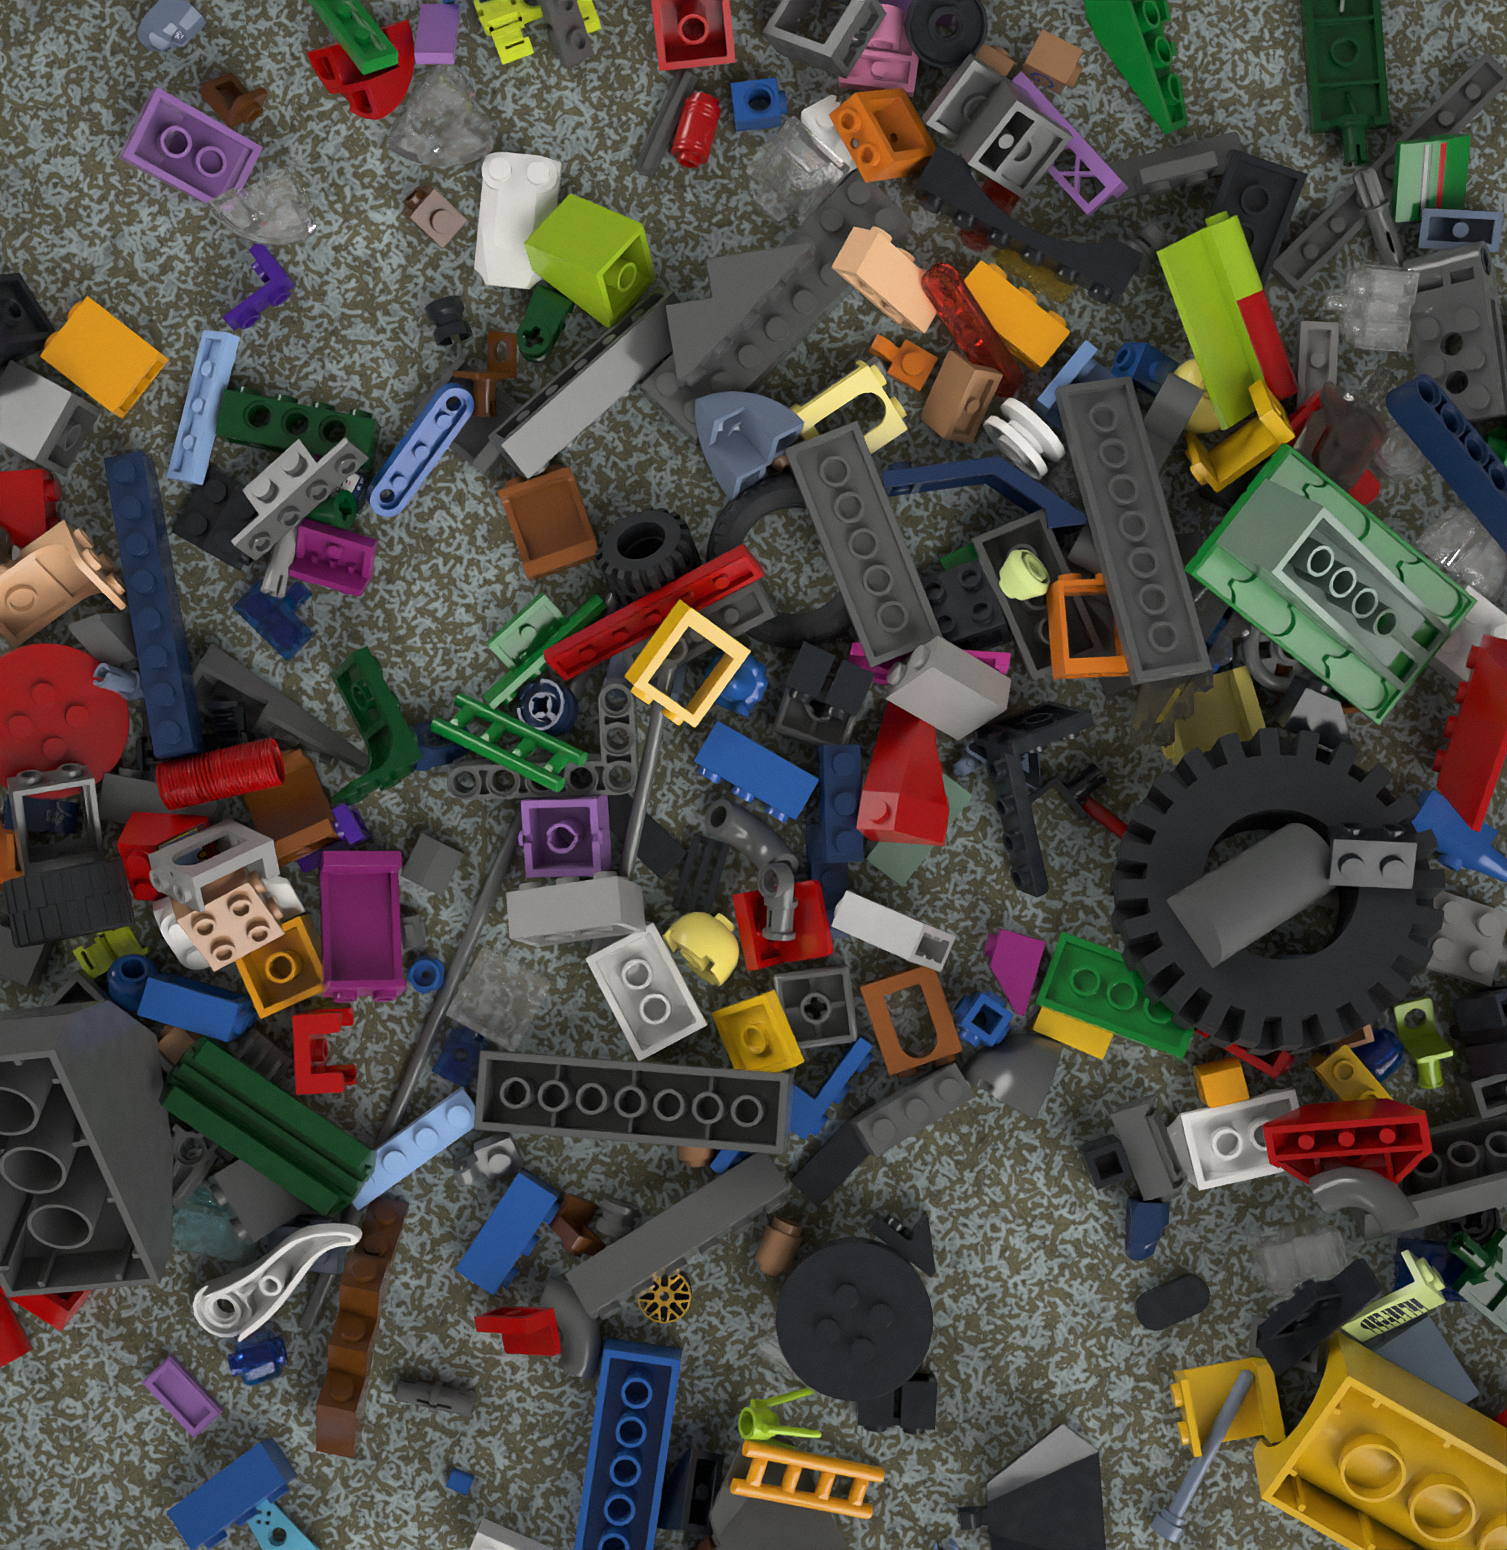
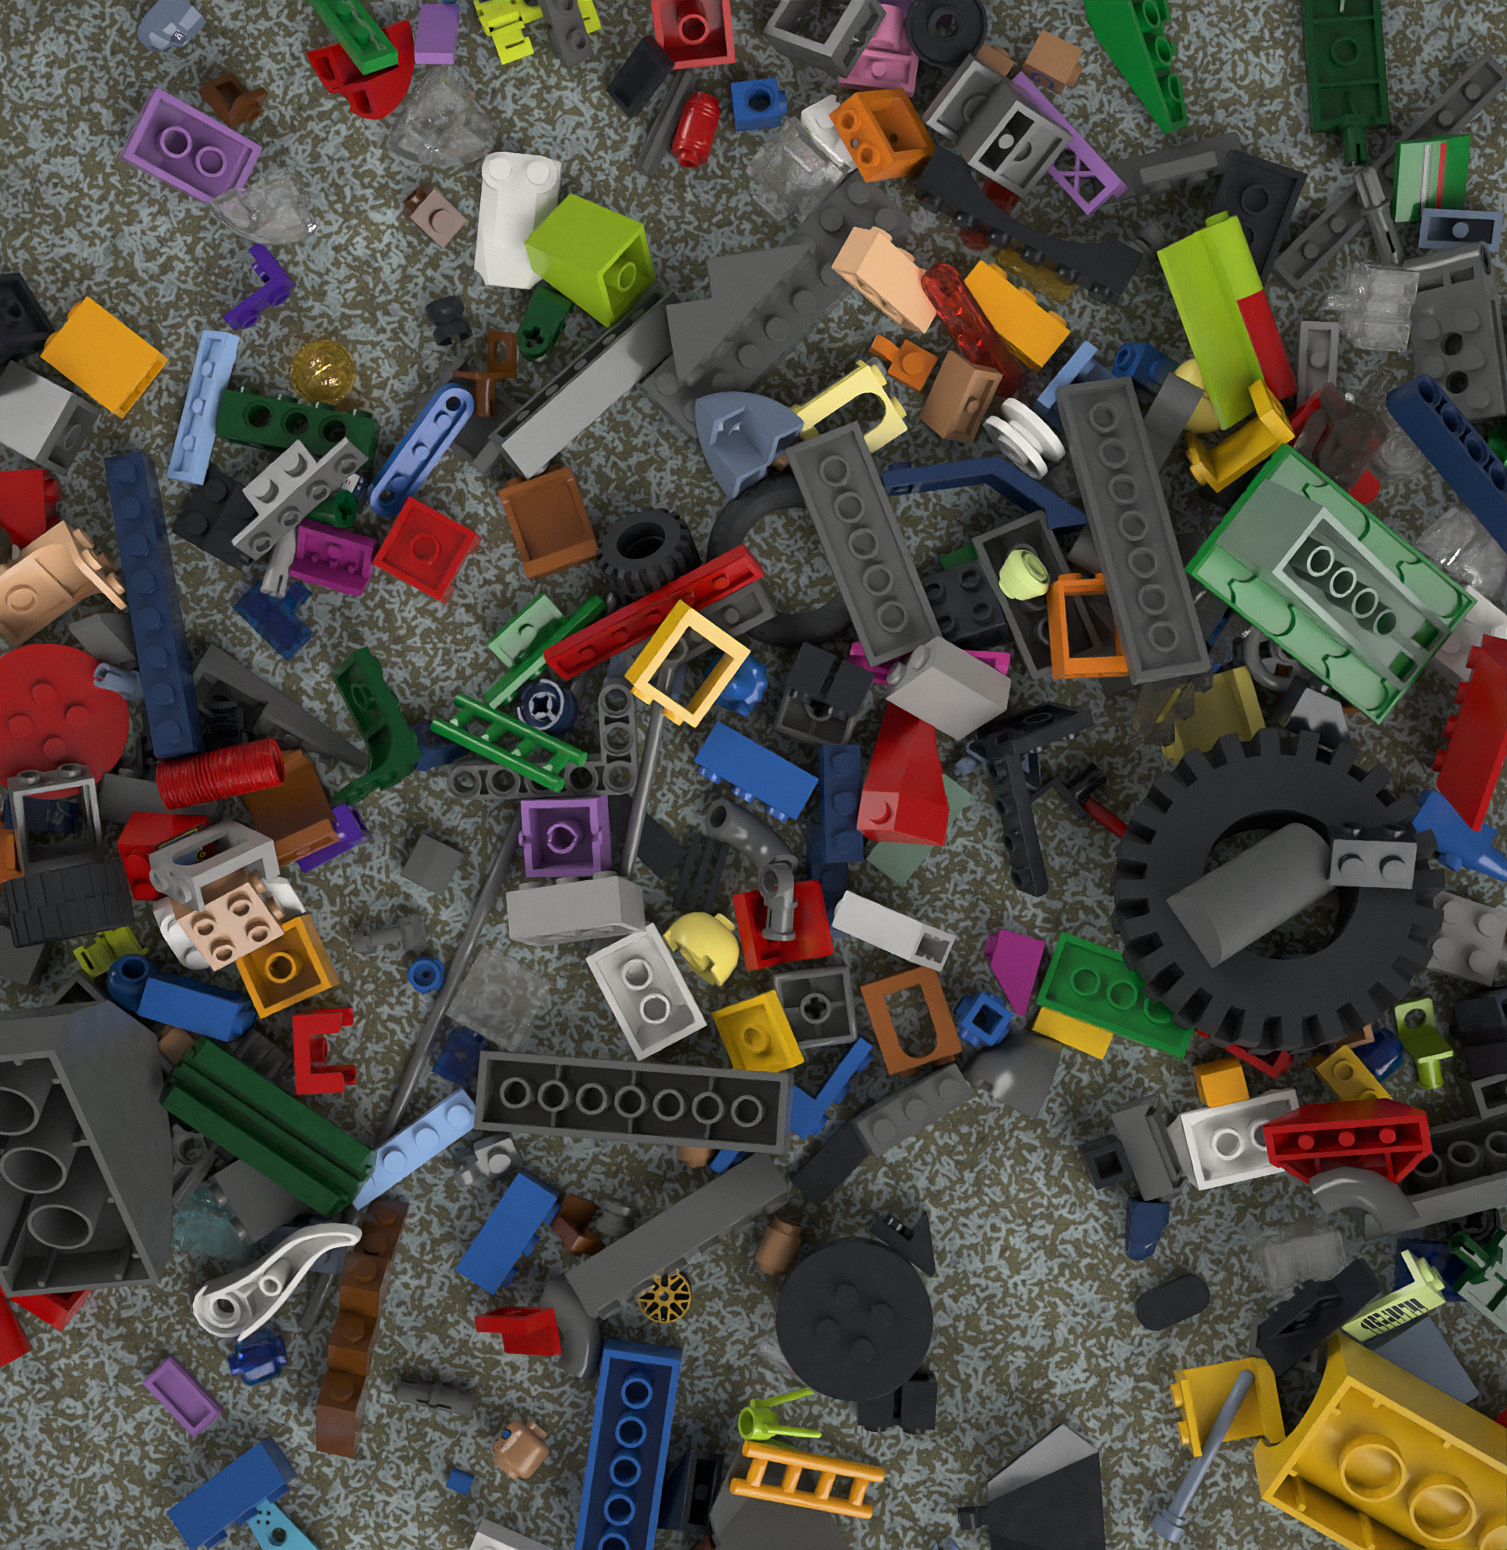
(323, 372): none -> clear yellow hat
(360, 925): magenta panel -> none
(426, 549): none -> red panel
(520, 1449): none -> medium nougat head
(640, 76): none -> black tile

